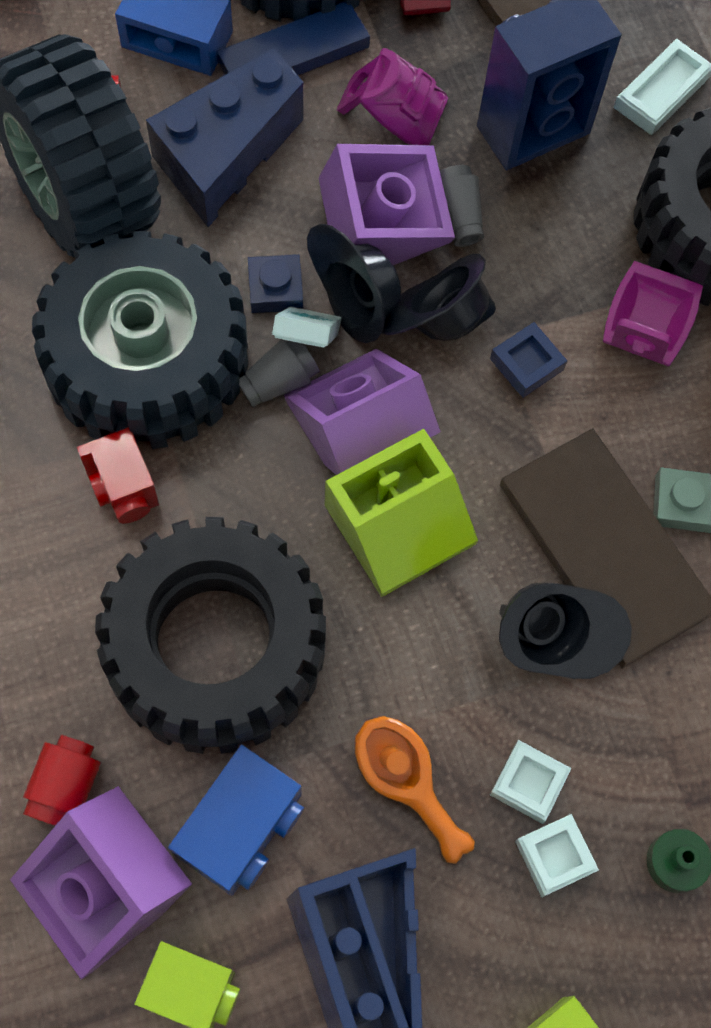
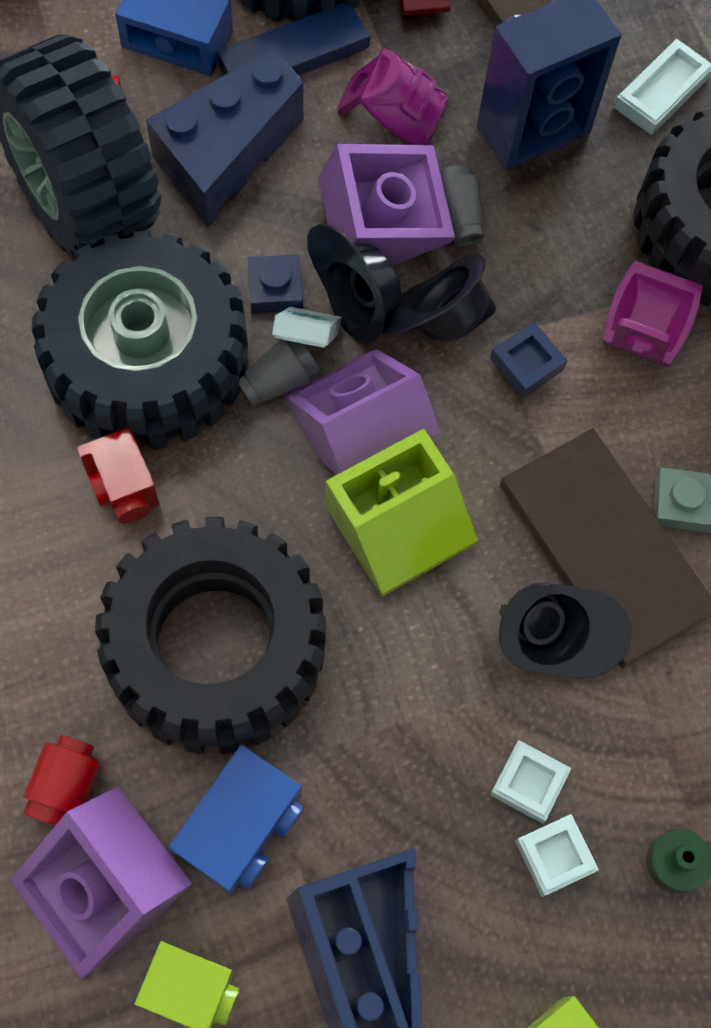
(401, 769): orange piece -> none

